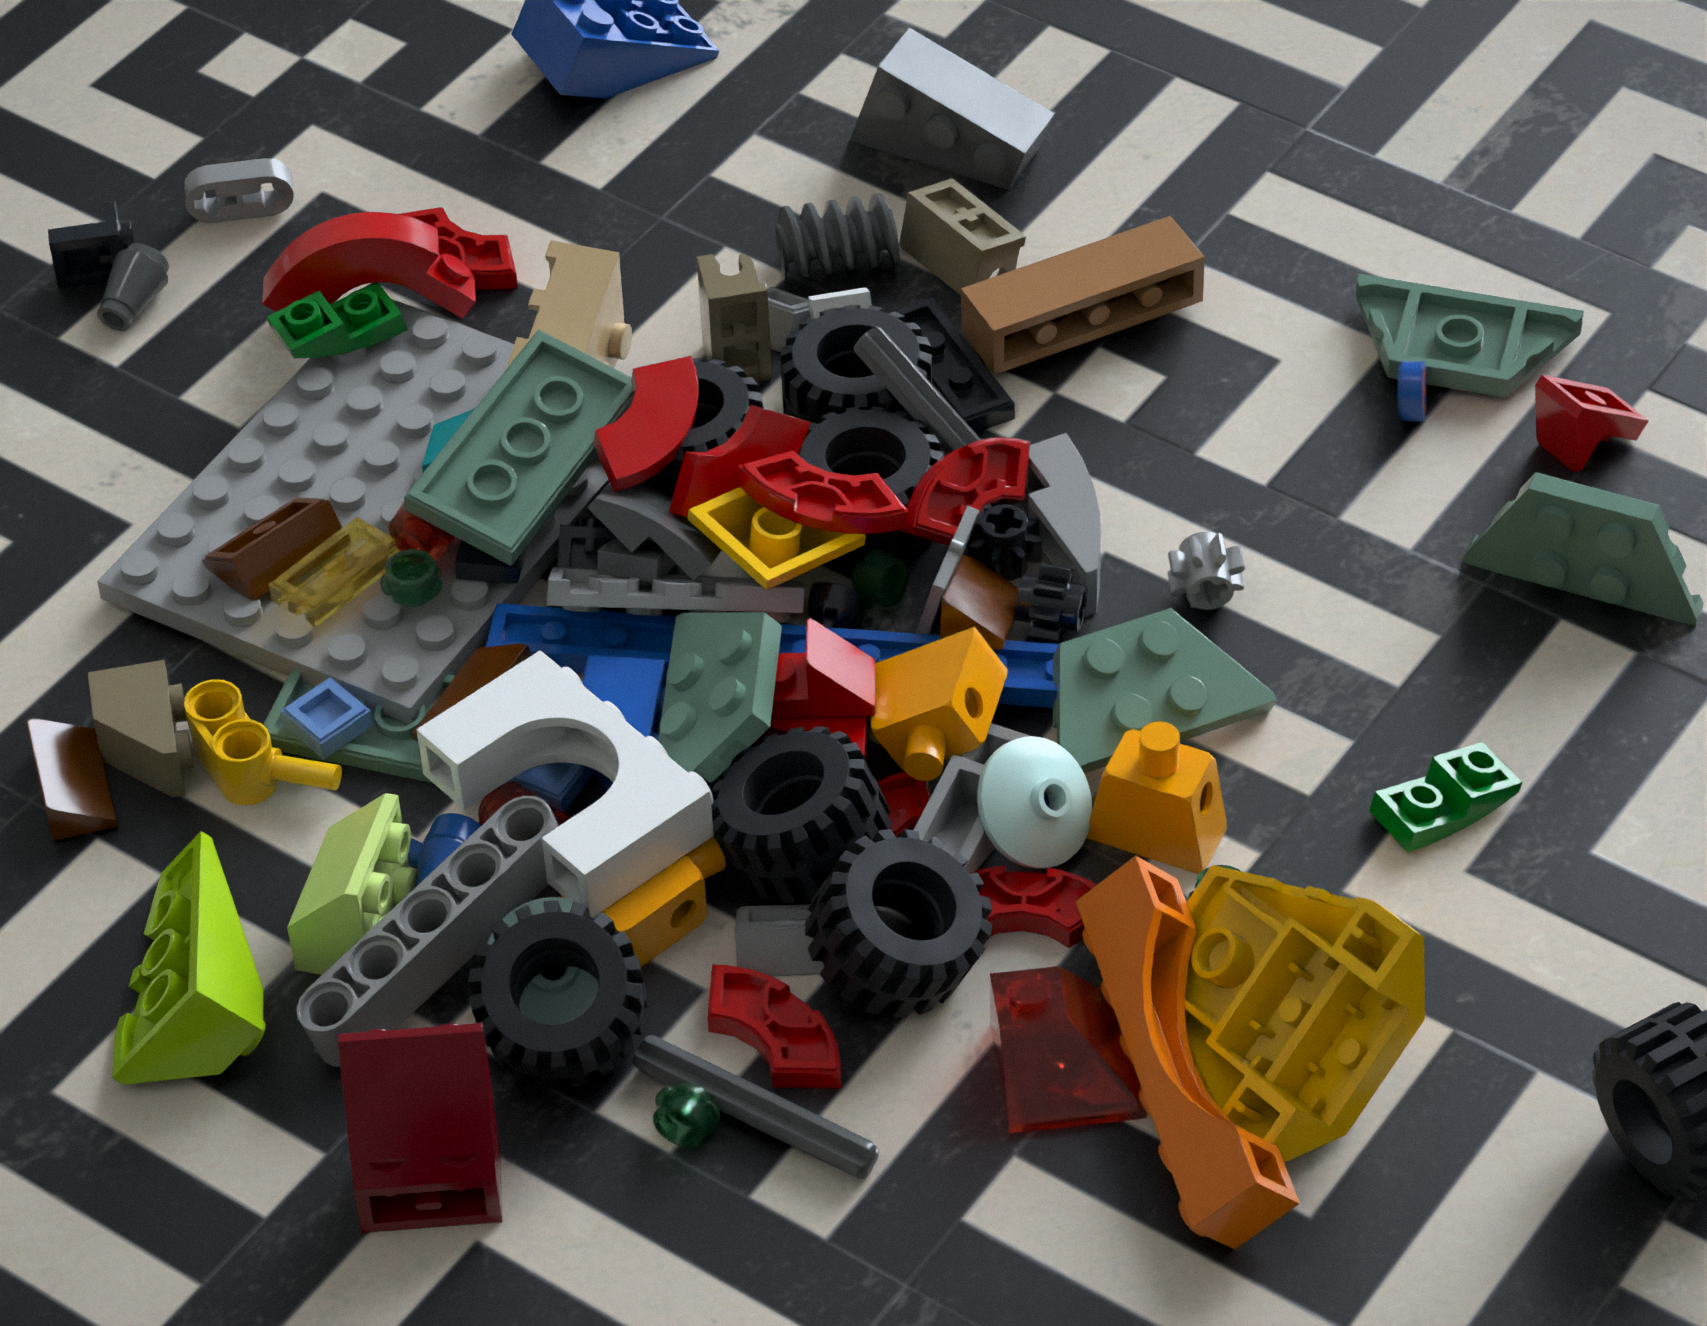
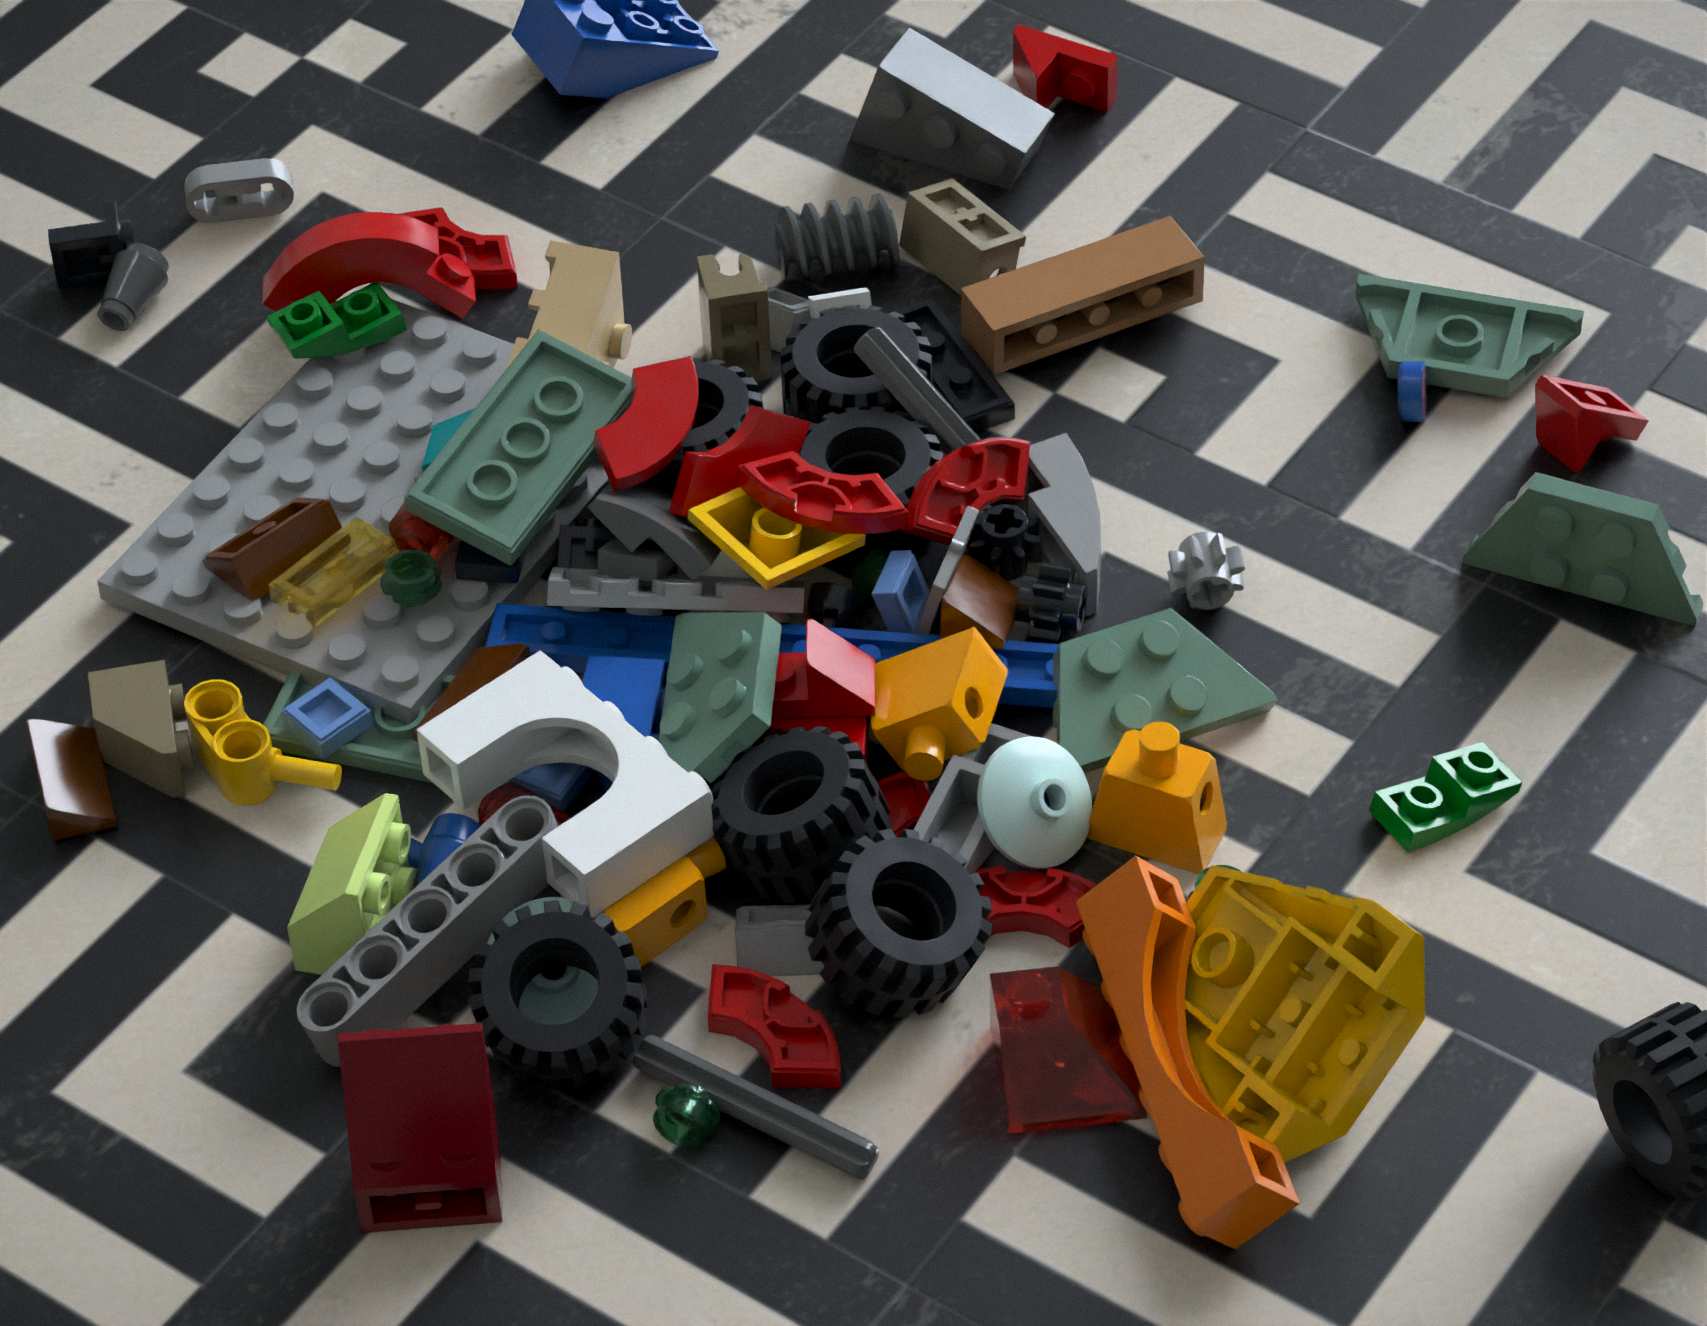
(196, 981): lime wedge -> none
(901, 592): none -> medium blue tile
(1063, 68): none -> red slope

